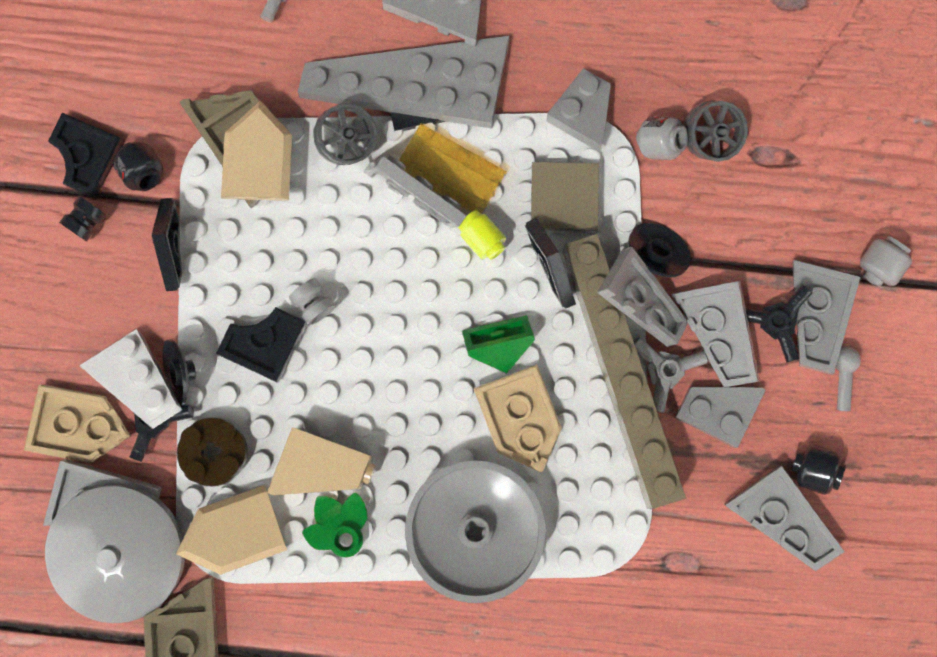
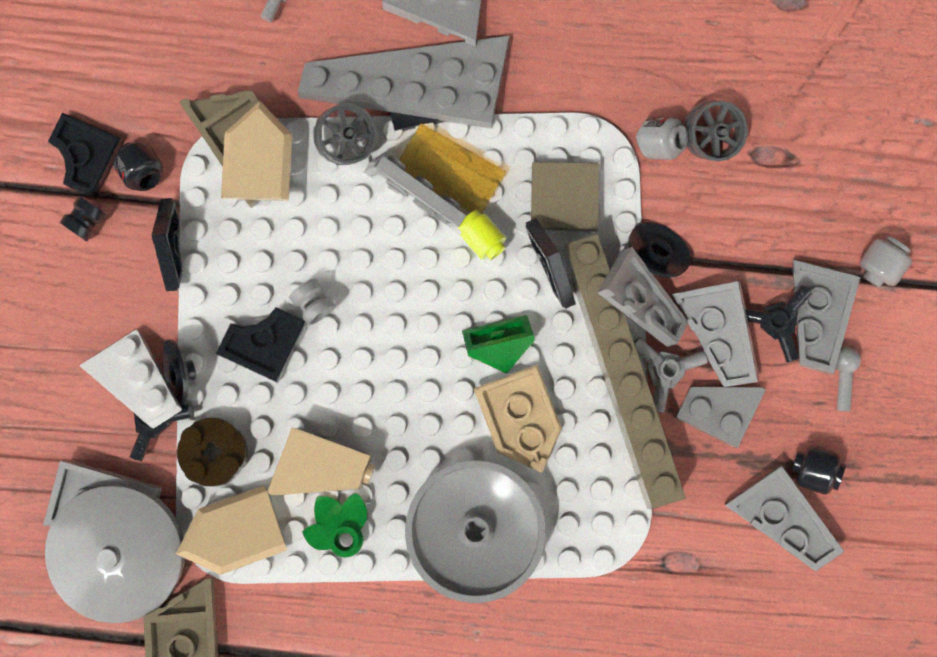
(73, 425): tan tile -> none
(583, 109): light grey wing -> none

